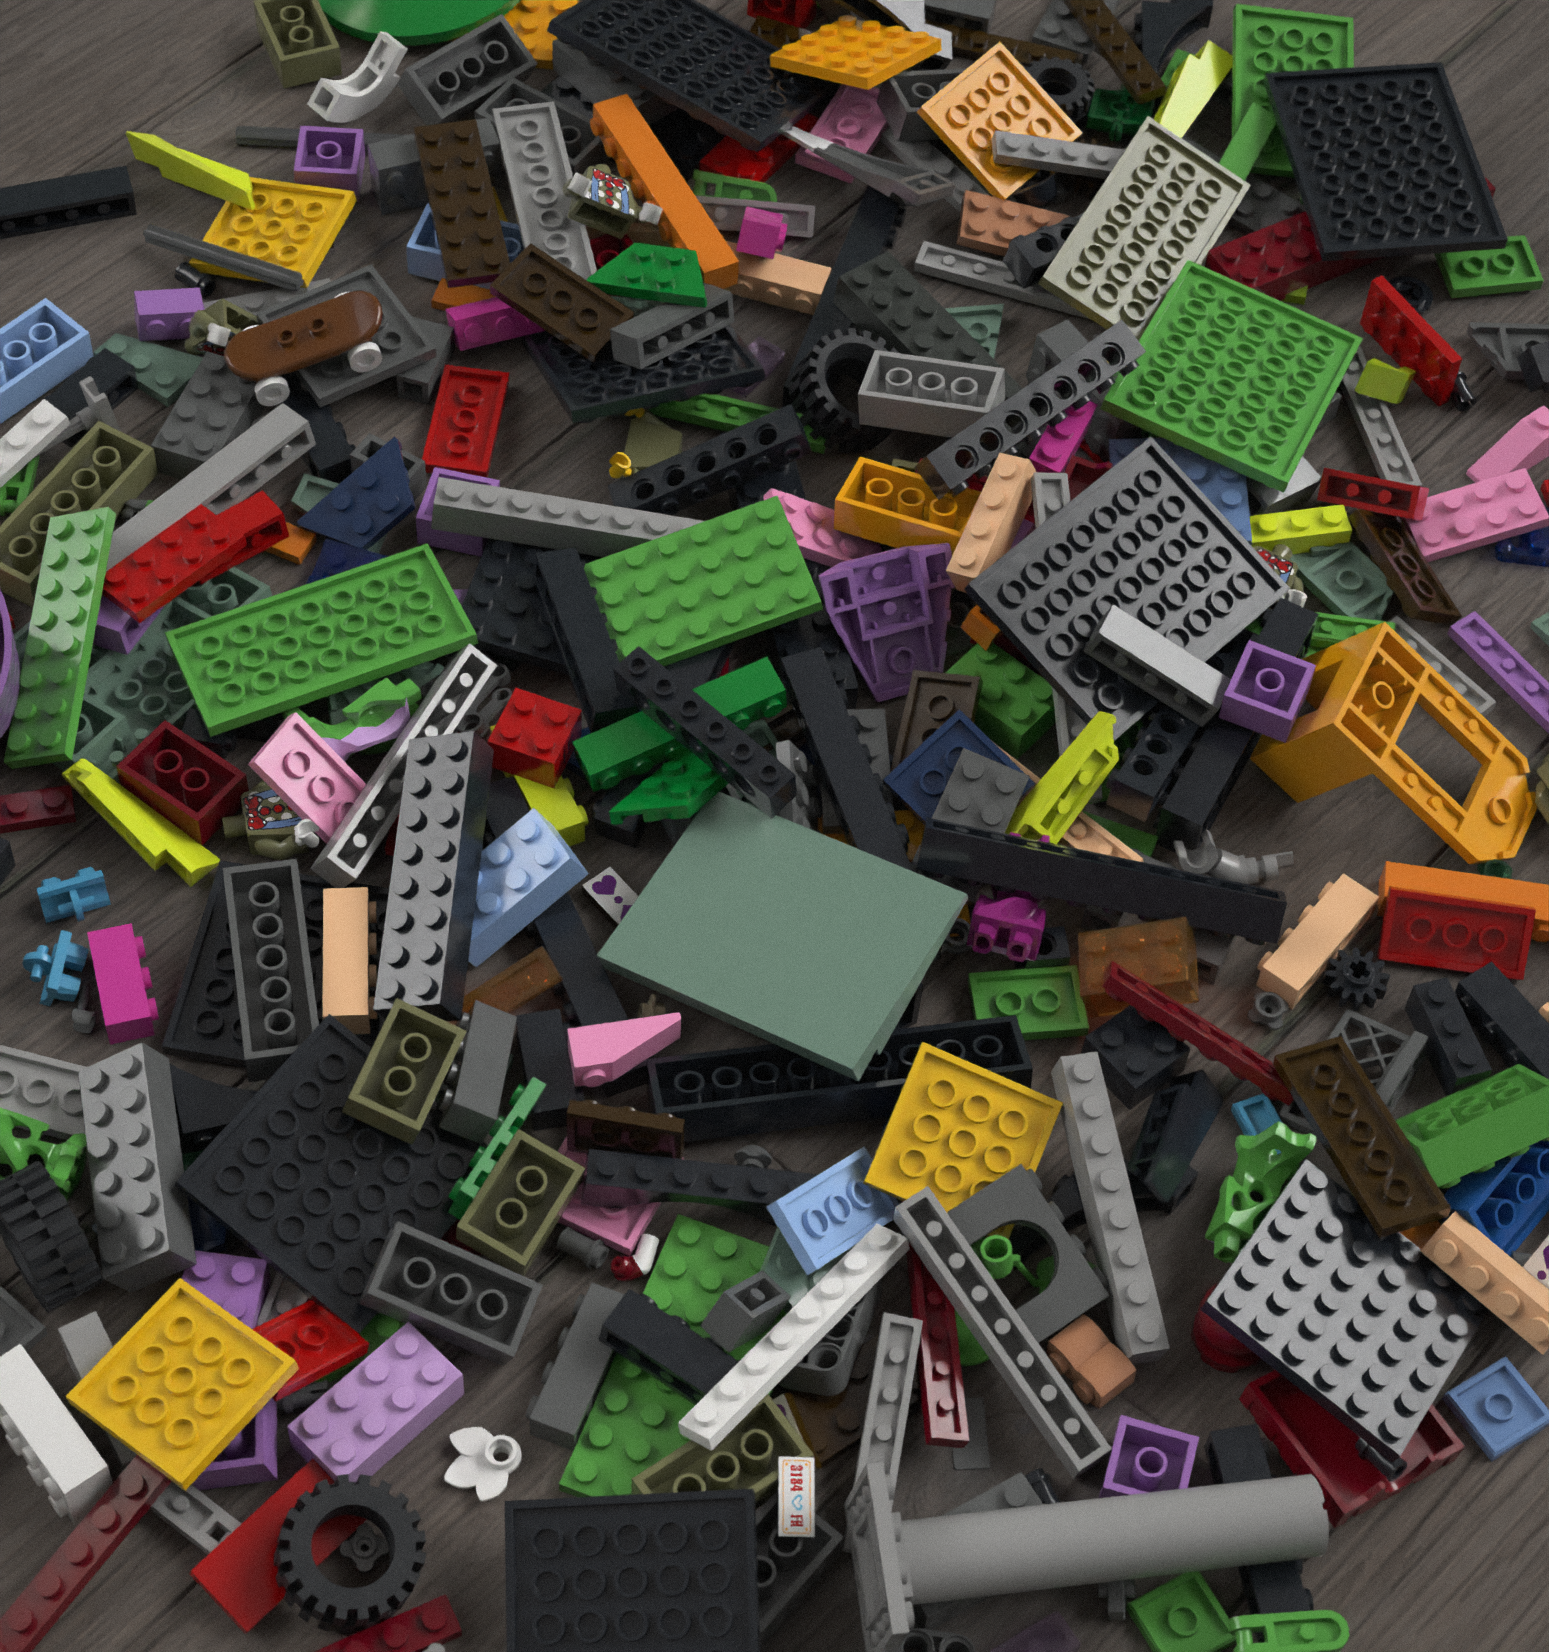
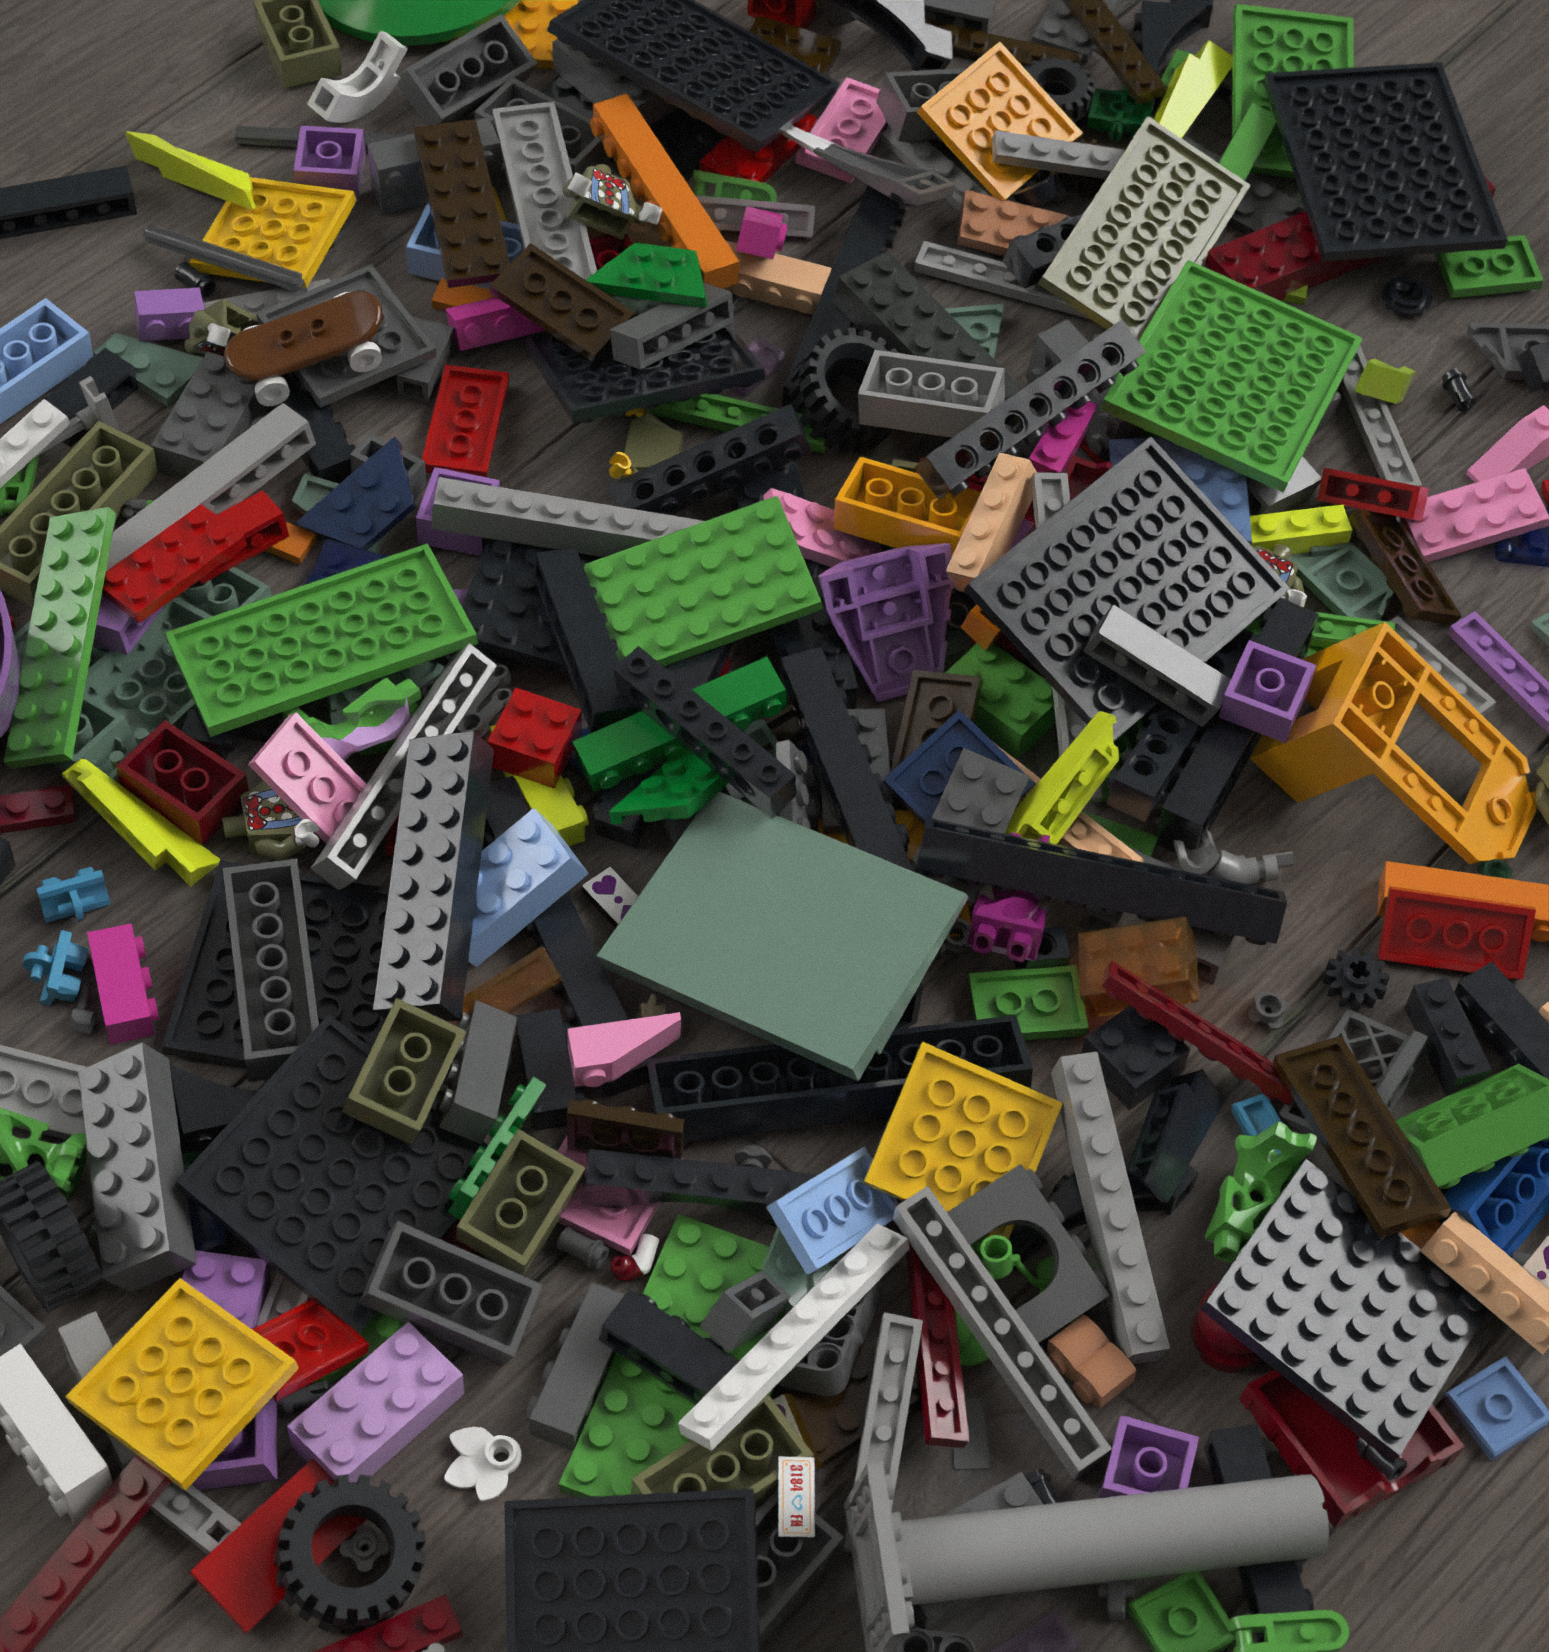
(347, 957): light nougat brick -> none
(856, 52): light orange plate -> none
(1319, 936): light nougat brick -> none
(1410, 340): red plate -> none

